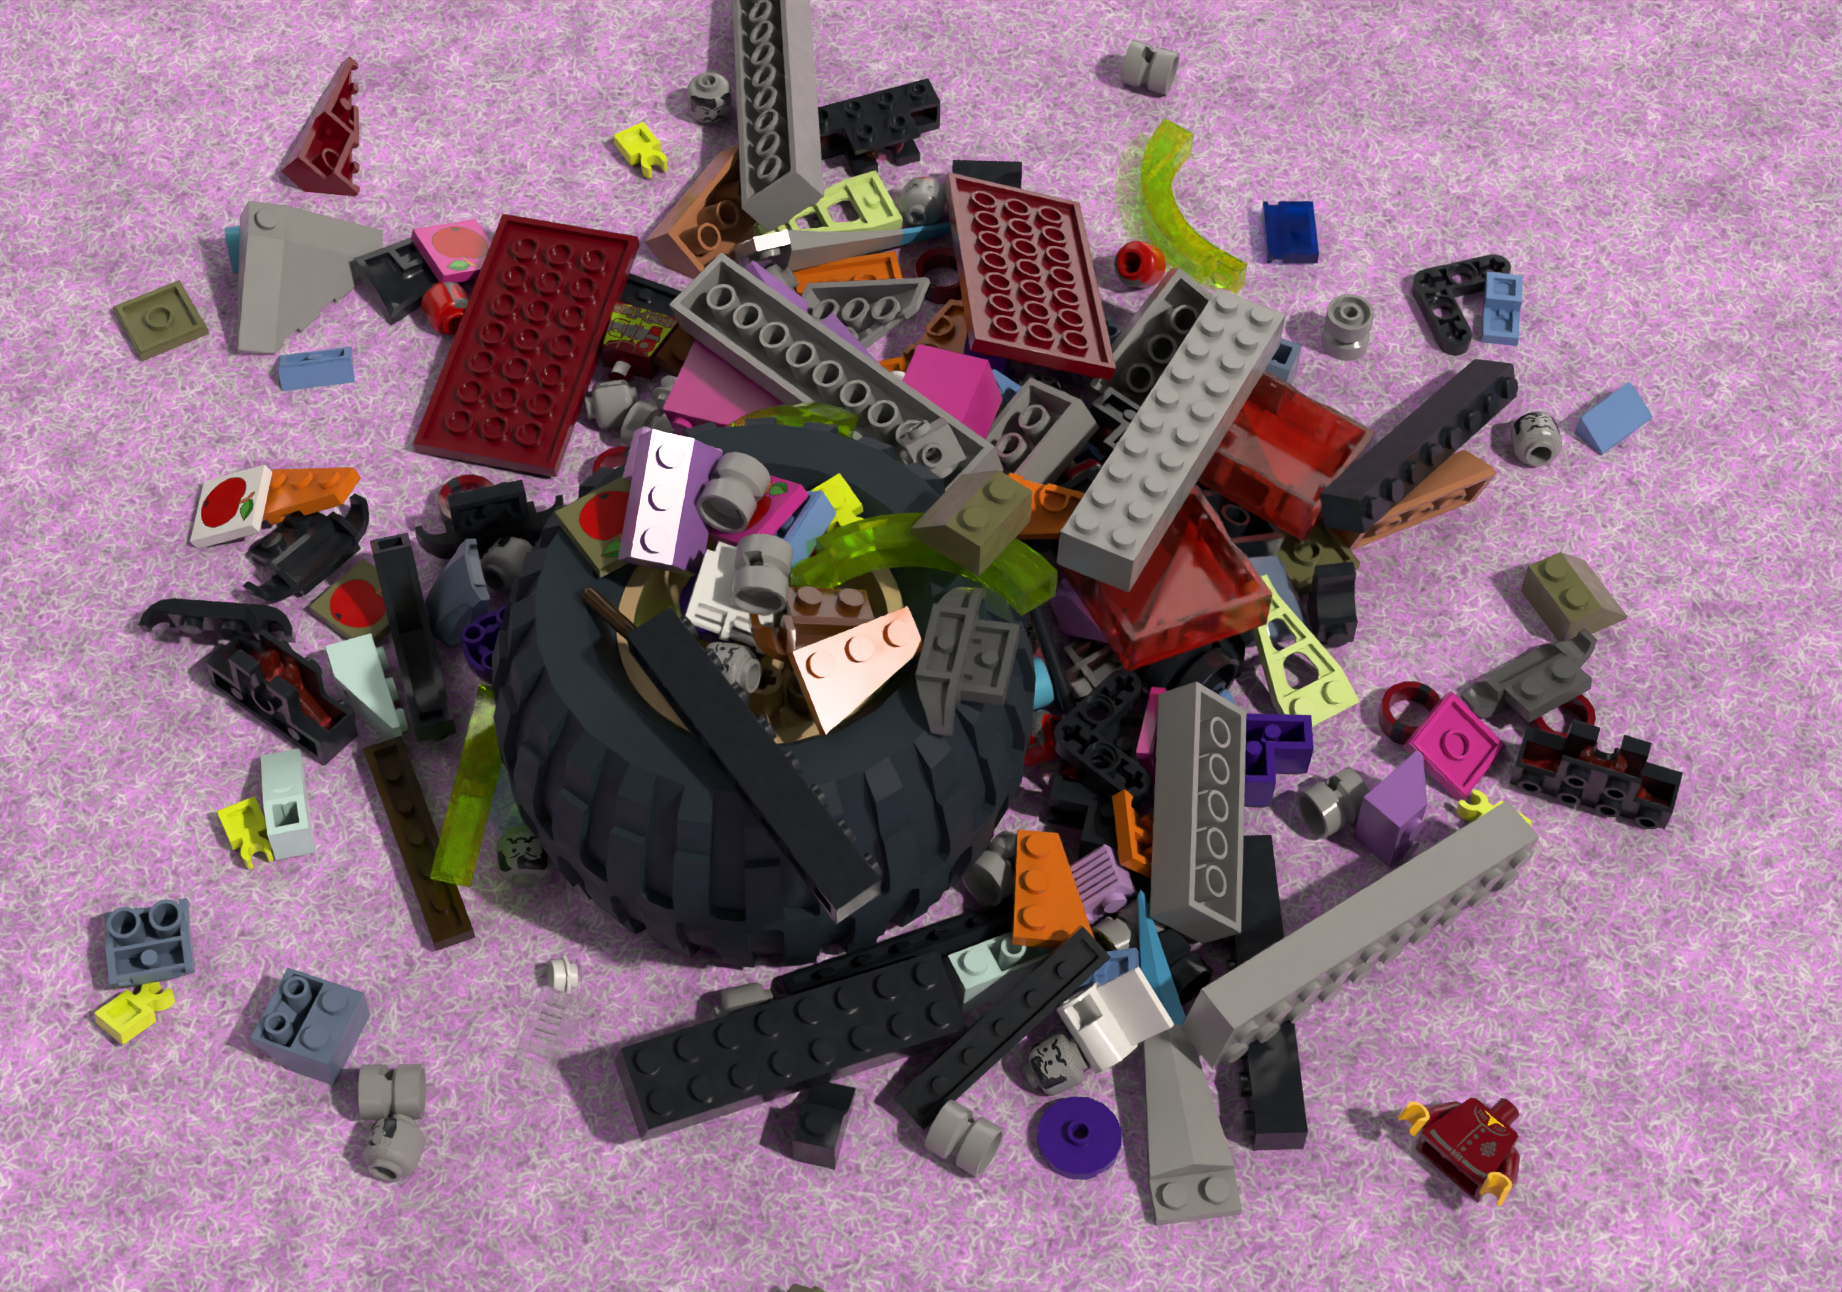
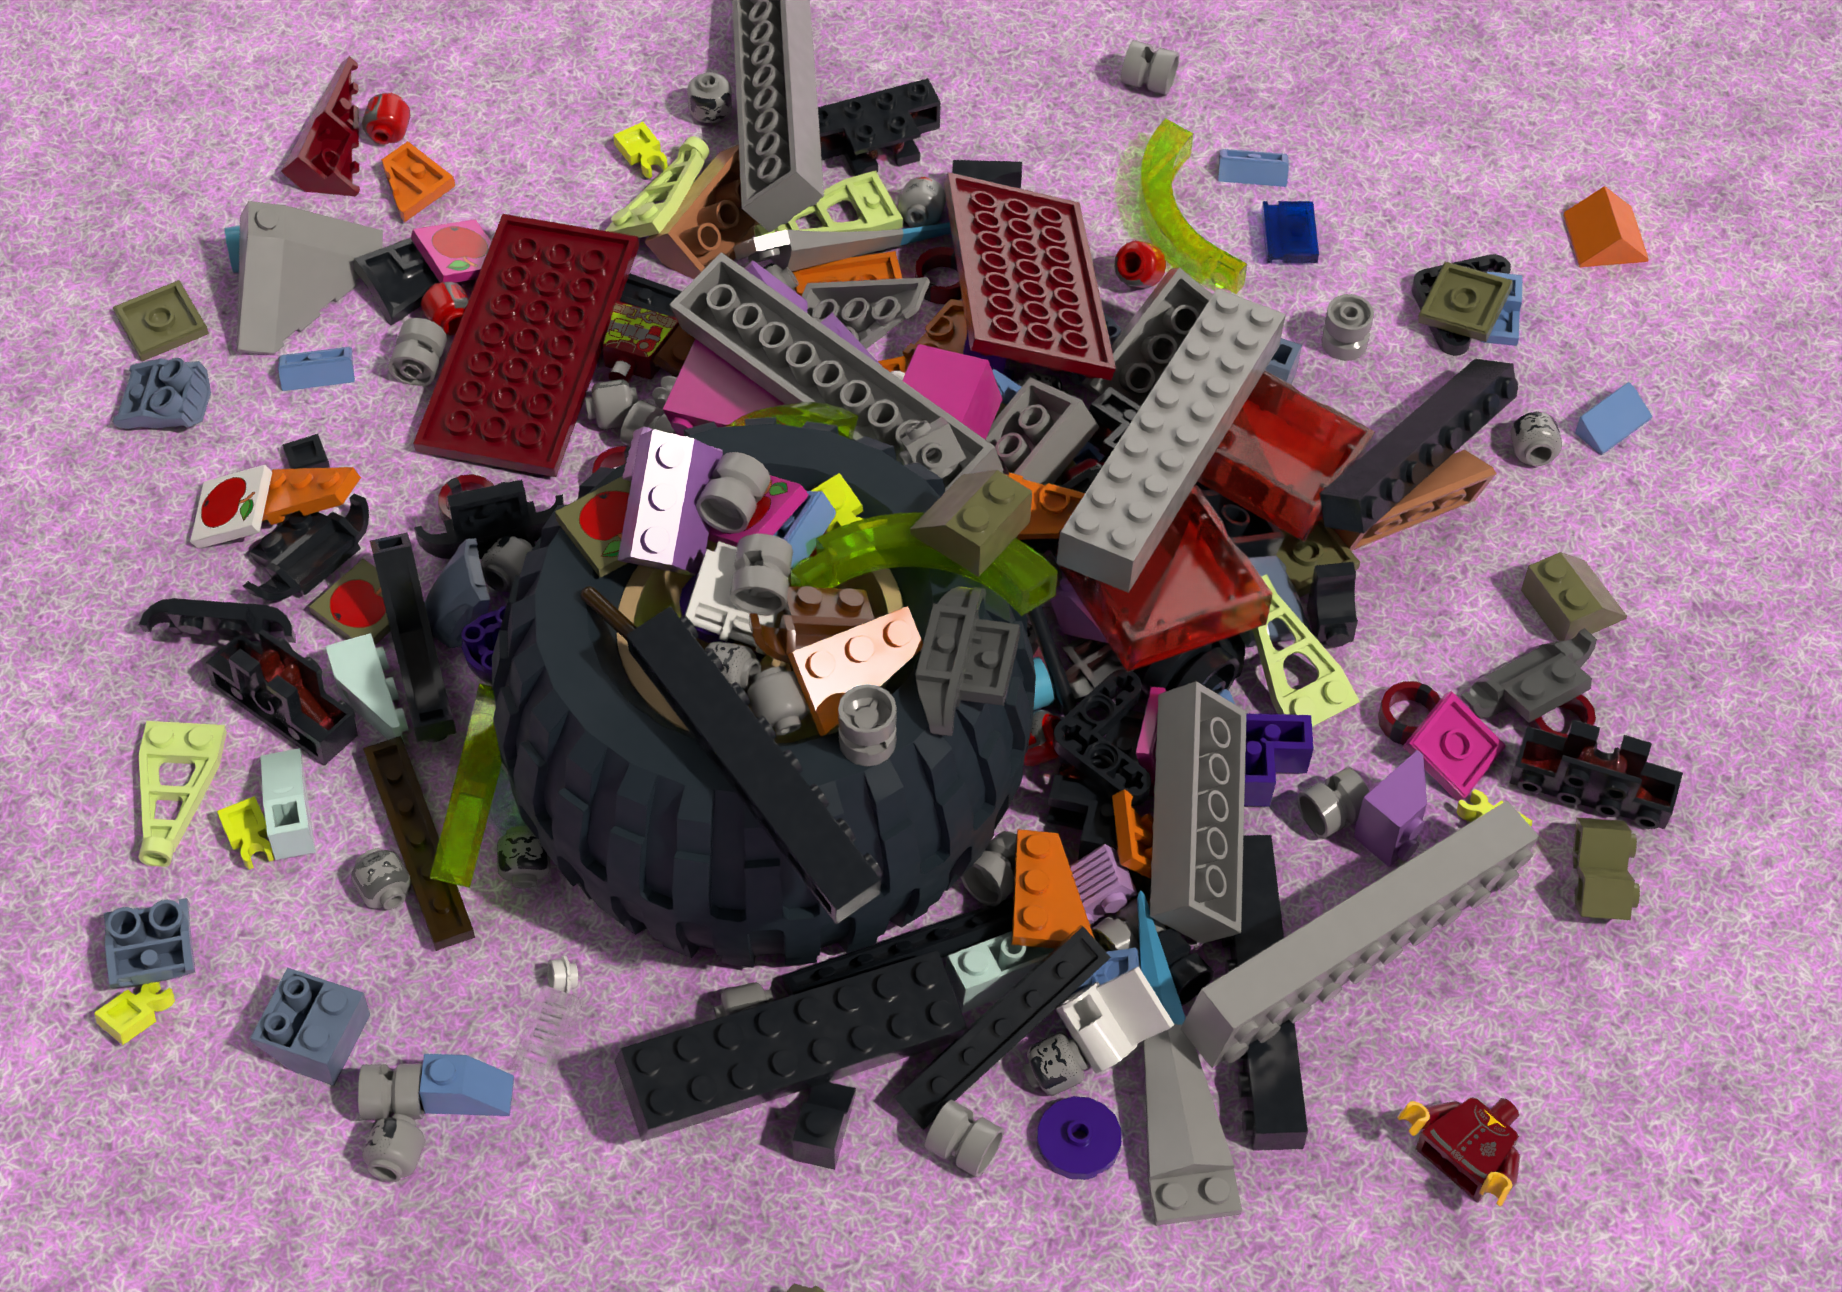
(164, 395): none -> sand blue slope
(174, 744): none -> yellowish green plate
(306, 453): none -> black tile
(381, 879): none -> head
(386, 118): none -> red head
(414, 179): none -> orange wing
(417, 352): none -> light grey wheel
(464, 1086): none -> medium blue slope
(644, 217): none -> yellowish green plate
(778, 699): none -> light grey head
(867, 724): none -> light grey wheel
(1253, 167): none -> medium blue slope
(1465, 301): none -> olive tile
(1601, 862): none -> olive brick
(1604, 231): none -> orange slope

